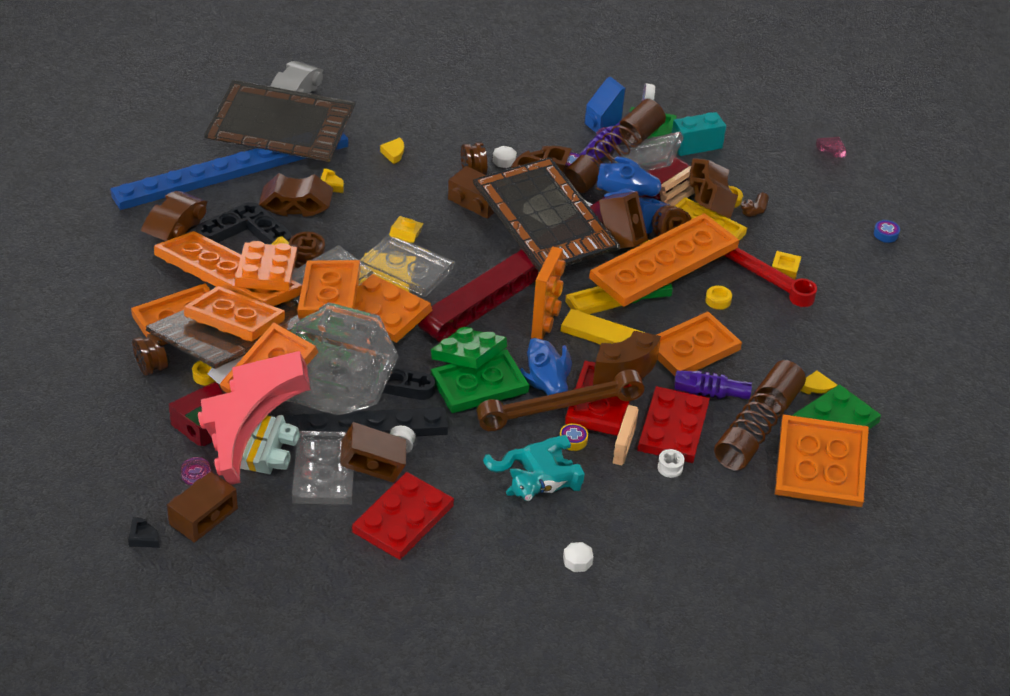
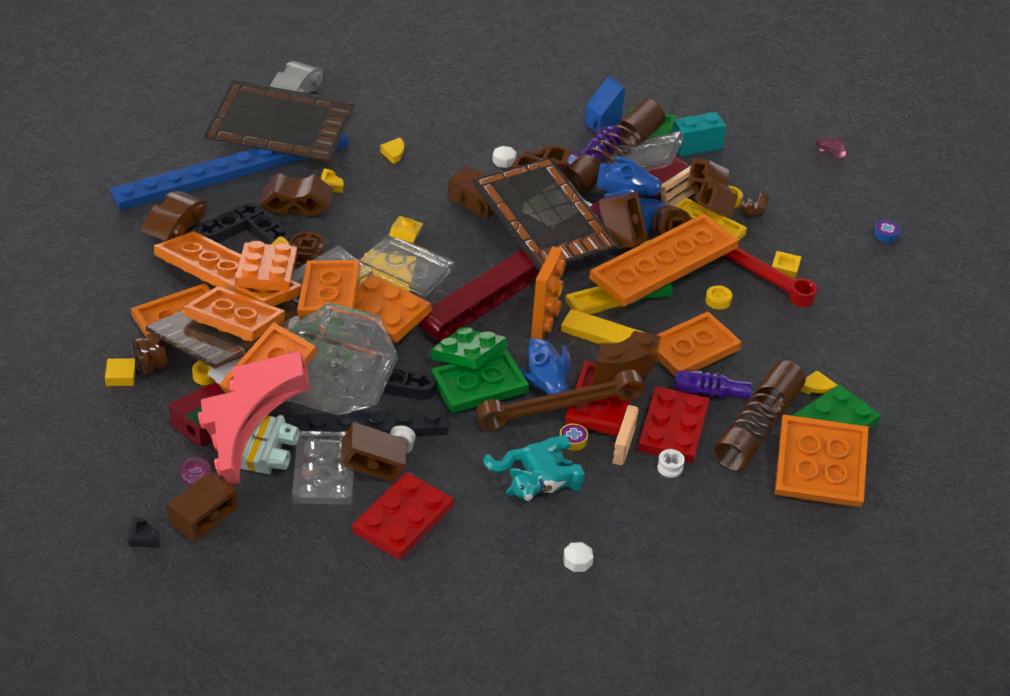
(120, 372): none -> yellow tile
(474, 157): reddish brown wheel -> none
(649, 92): white tile -> none

